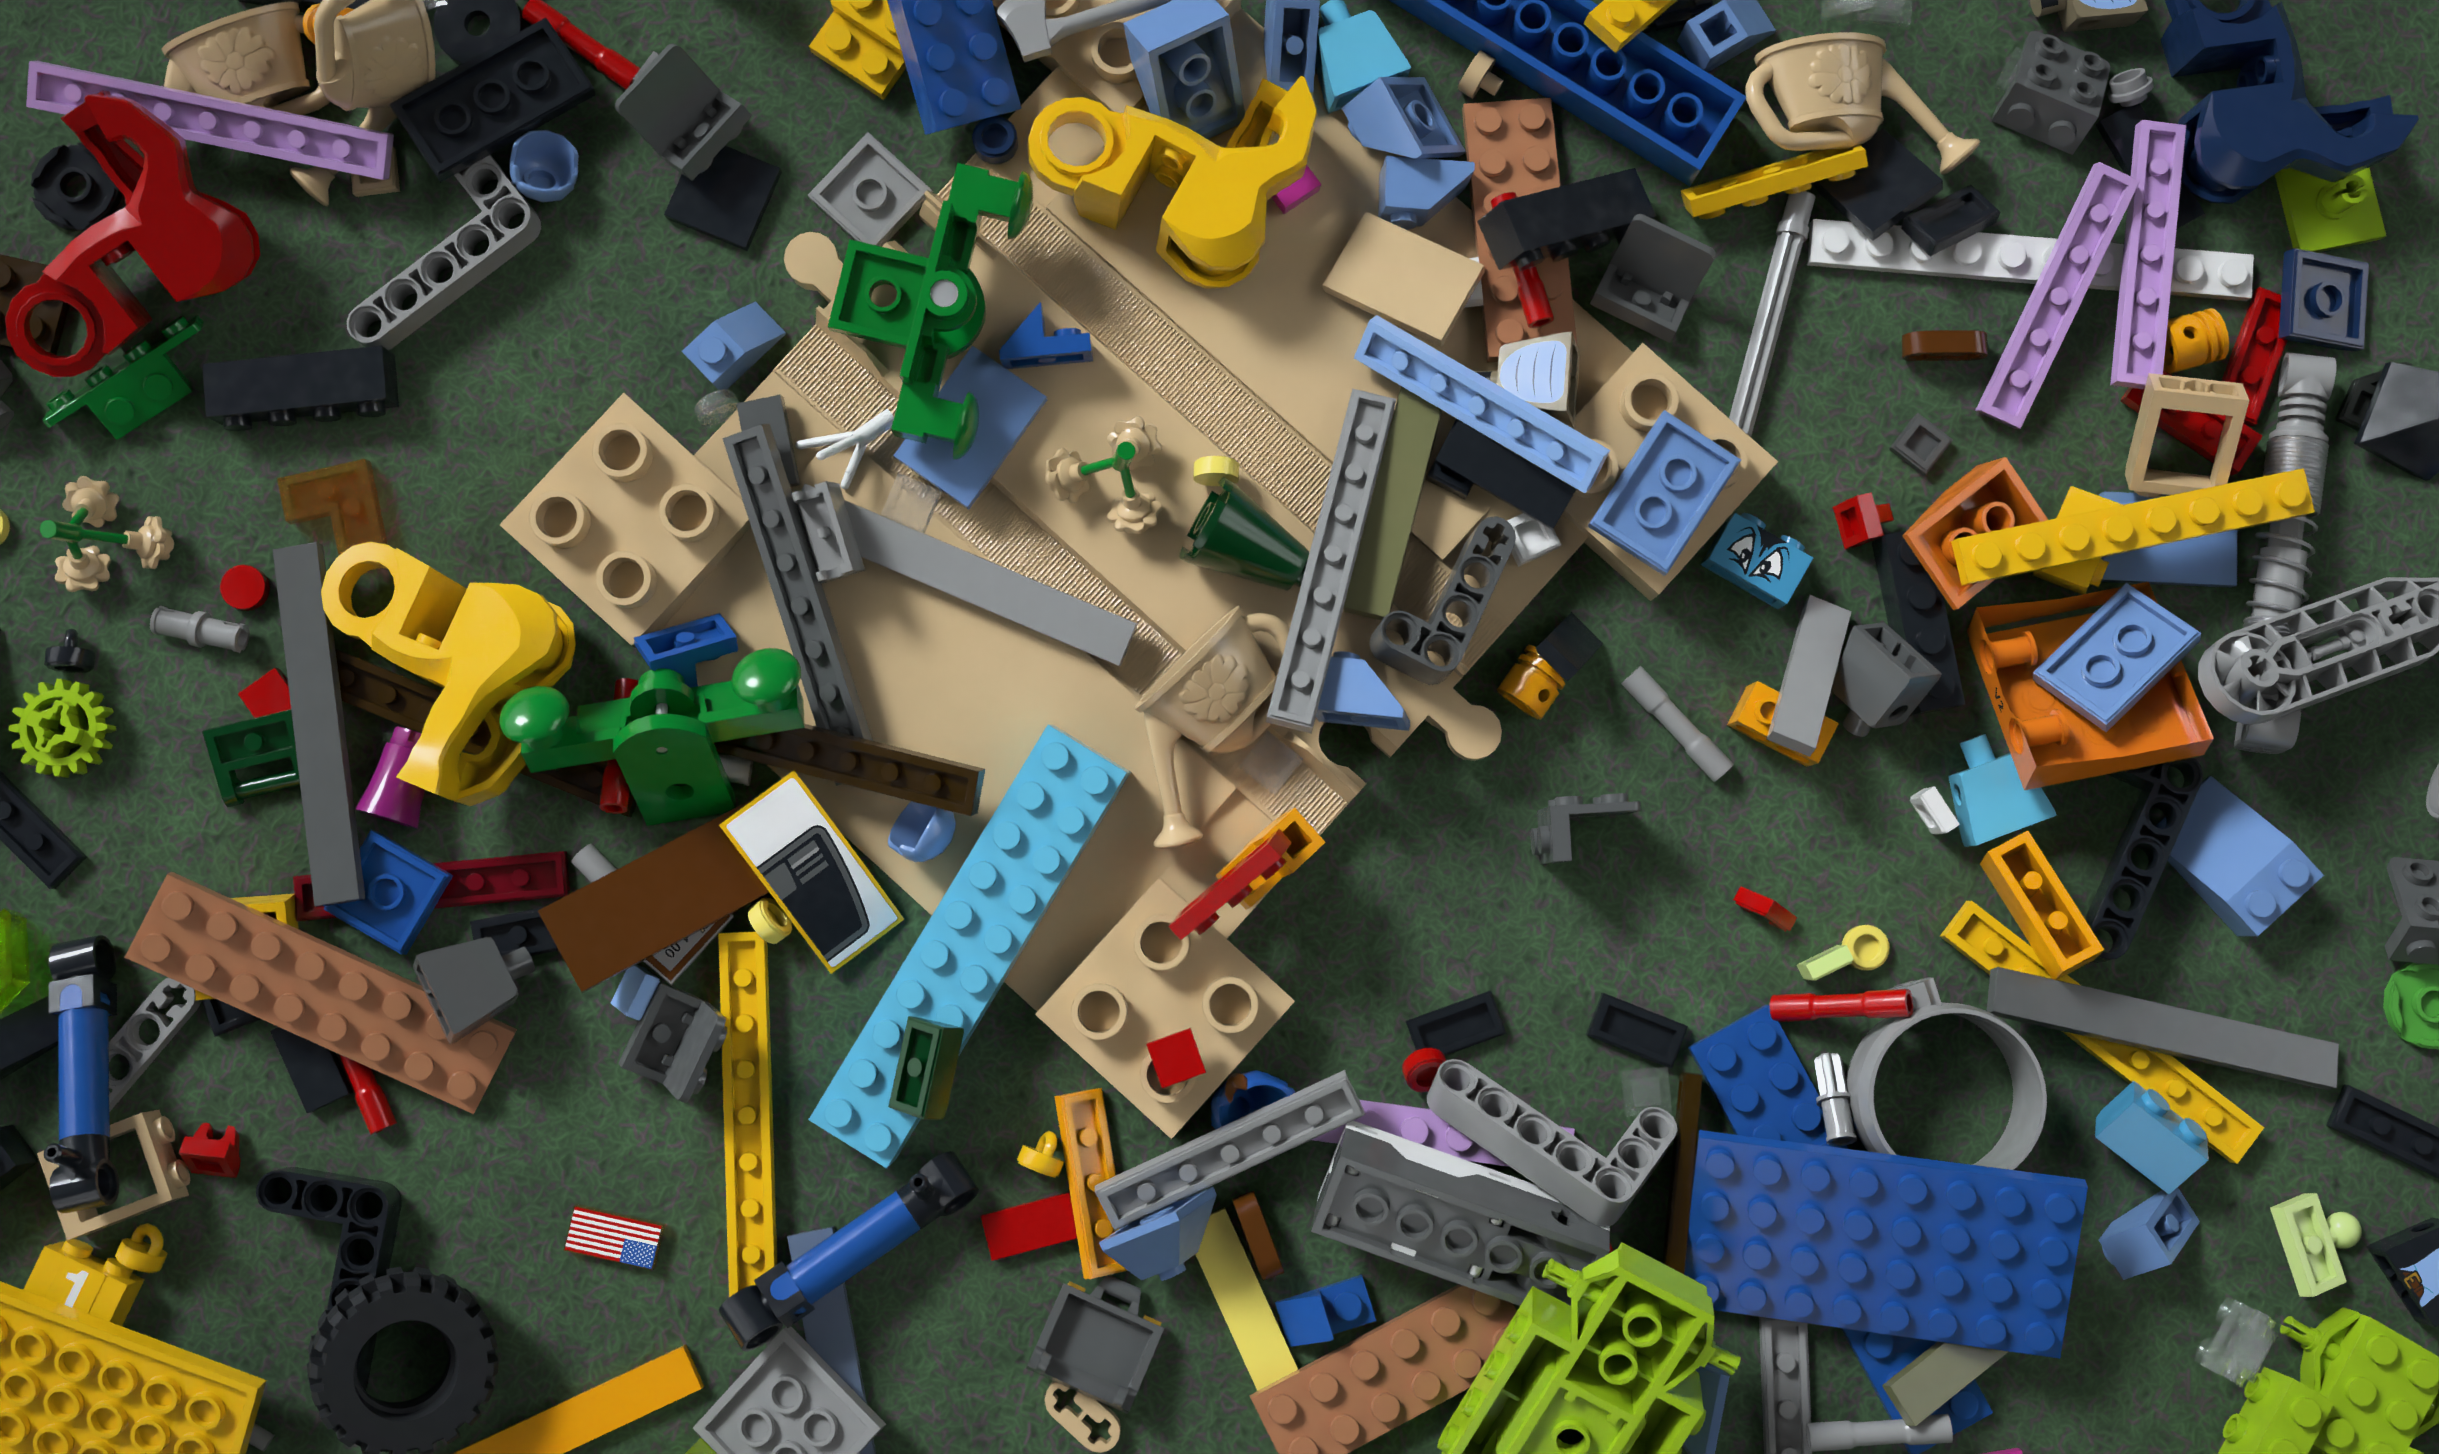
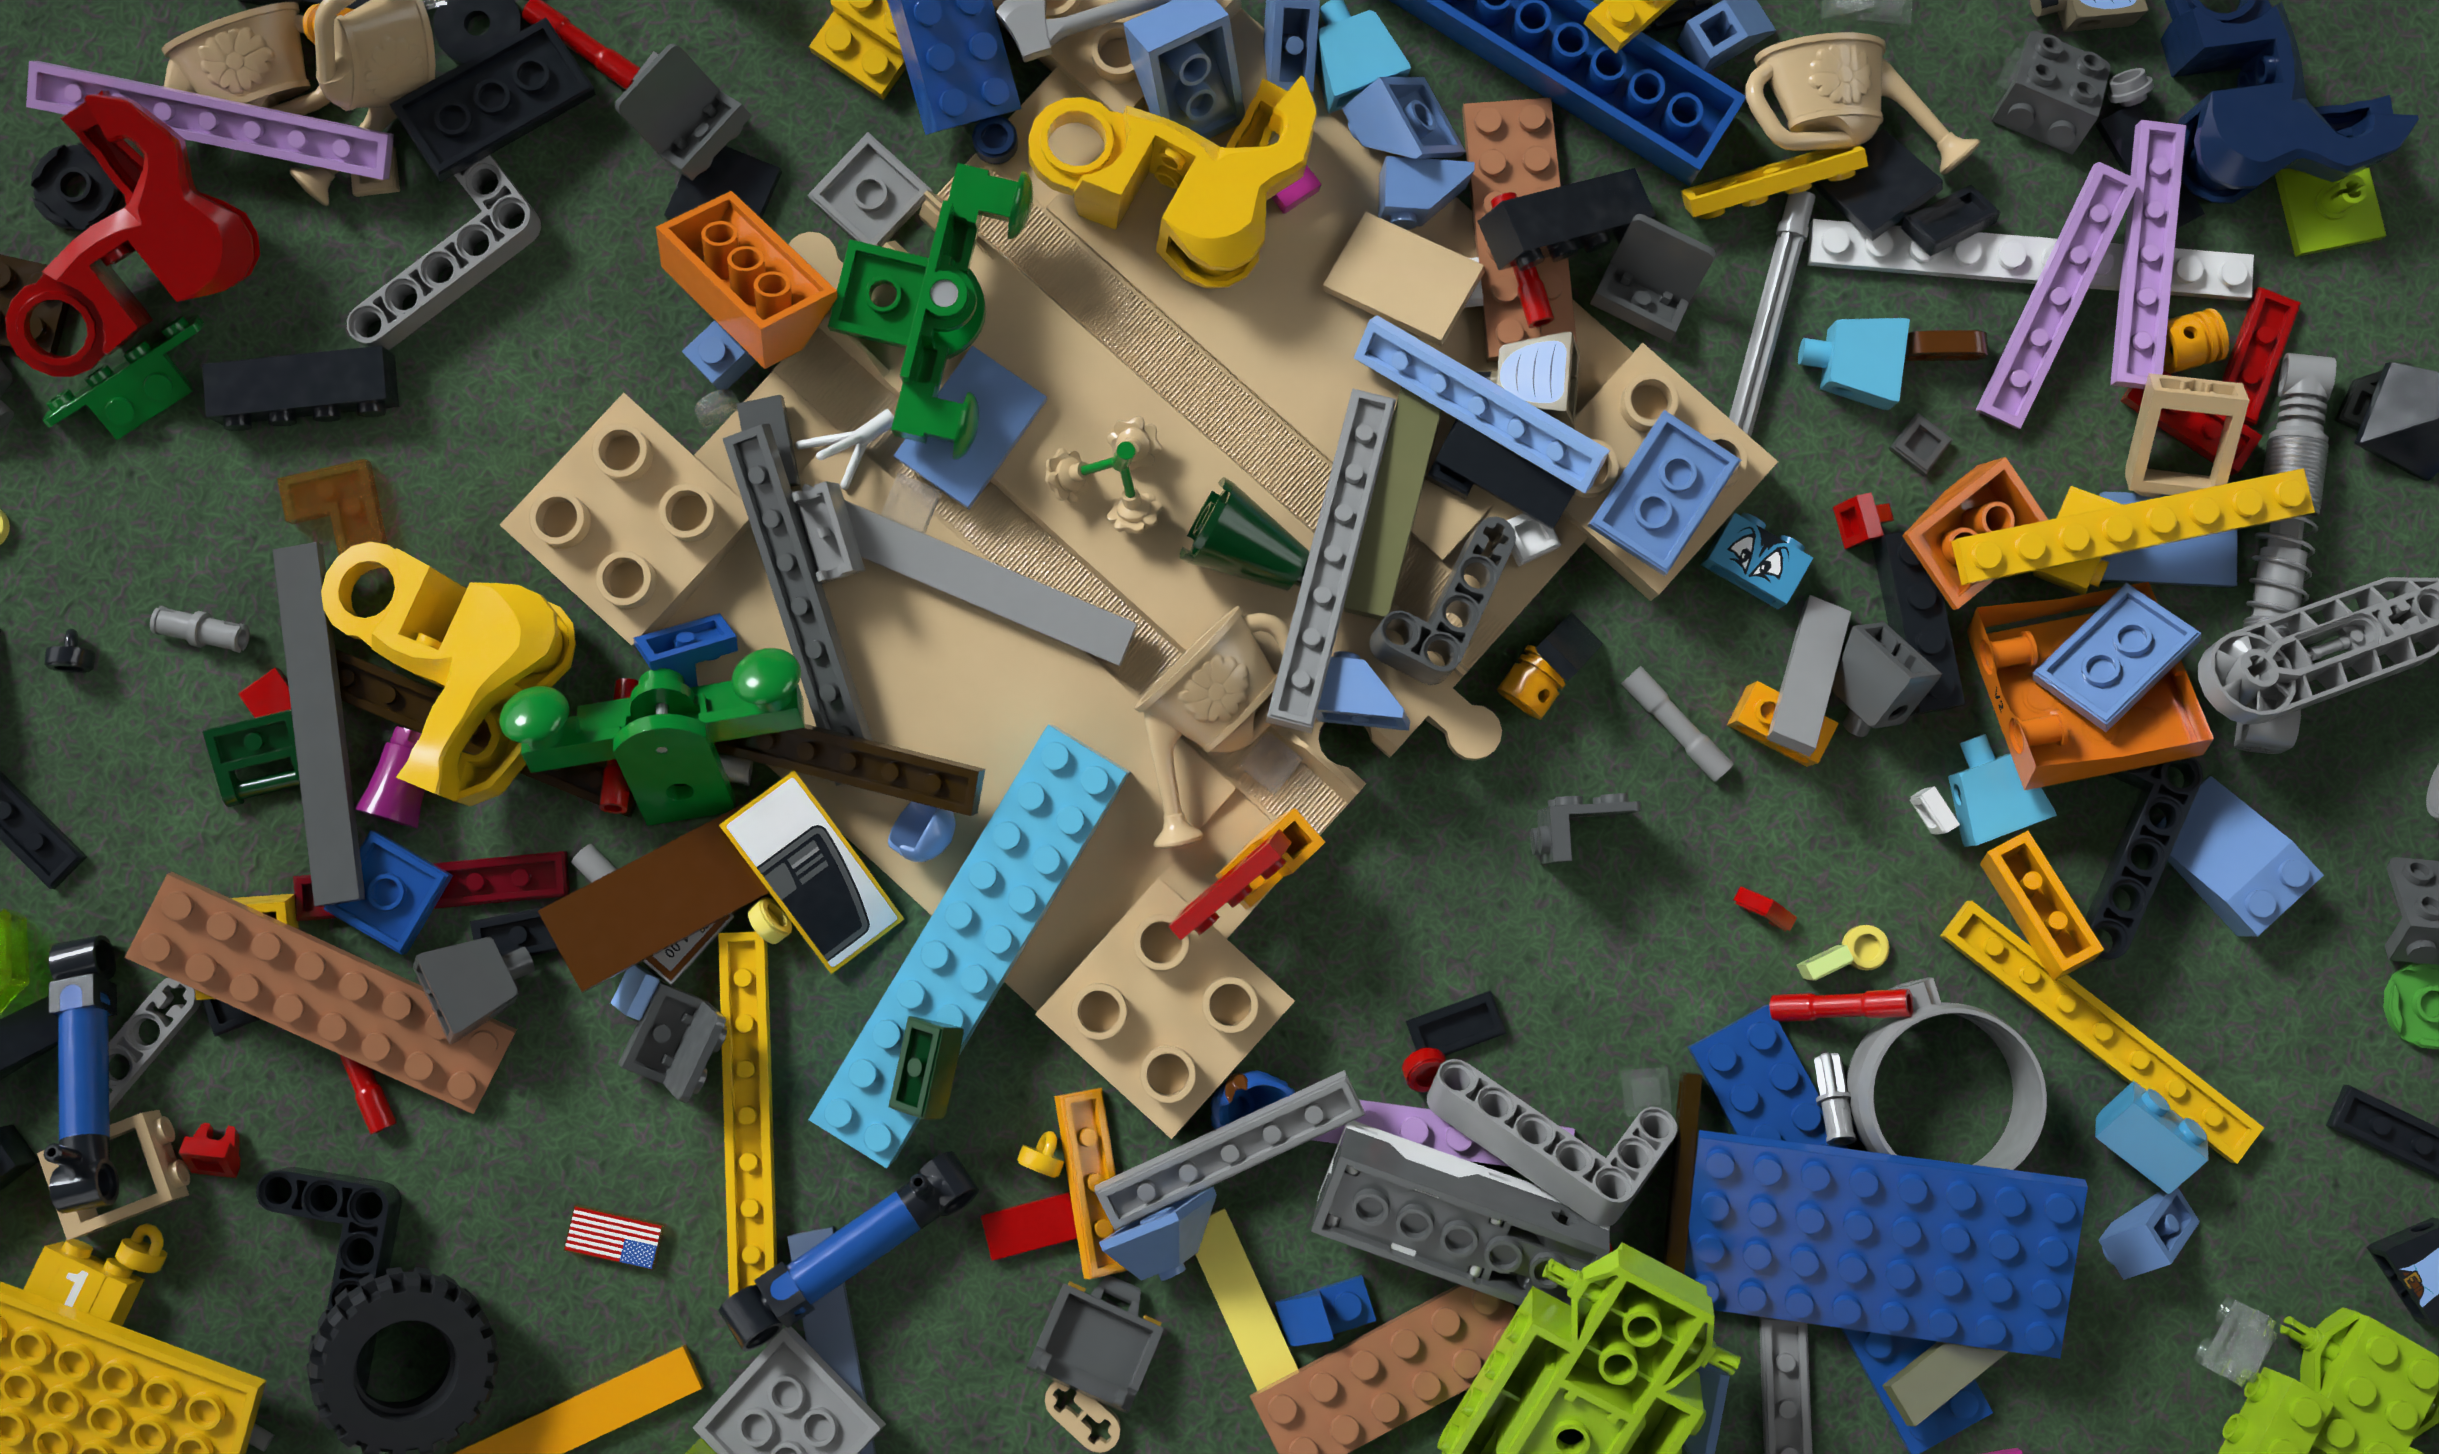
(46, 743): lime gear -> none
(94, 504): tan plant -> none
(244, 587): red tile -> none
(312, 1069): black tile -> none
(543, 165): medium blue hair -> none
(745, 277): none -> orange slope
(1032, 348): blue slope -> none
(1176, 1058): red tile -> none
(1212, 469): light yellow tile -> none
(1258, 1235): reddish brown beam -> none
(1479, 76): tan tile -> none
(1637, 1030): black tile -> none
(1847, 1434): light grey piece -> none
(1861, 359): none -> medium azure torso
(2162, 1028): dark grey tile -> none
(2311, 1242): yellowish green plate -> none
(2323, 300): dark blue tile -> none

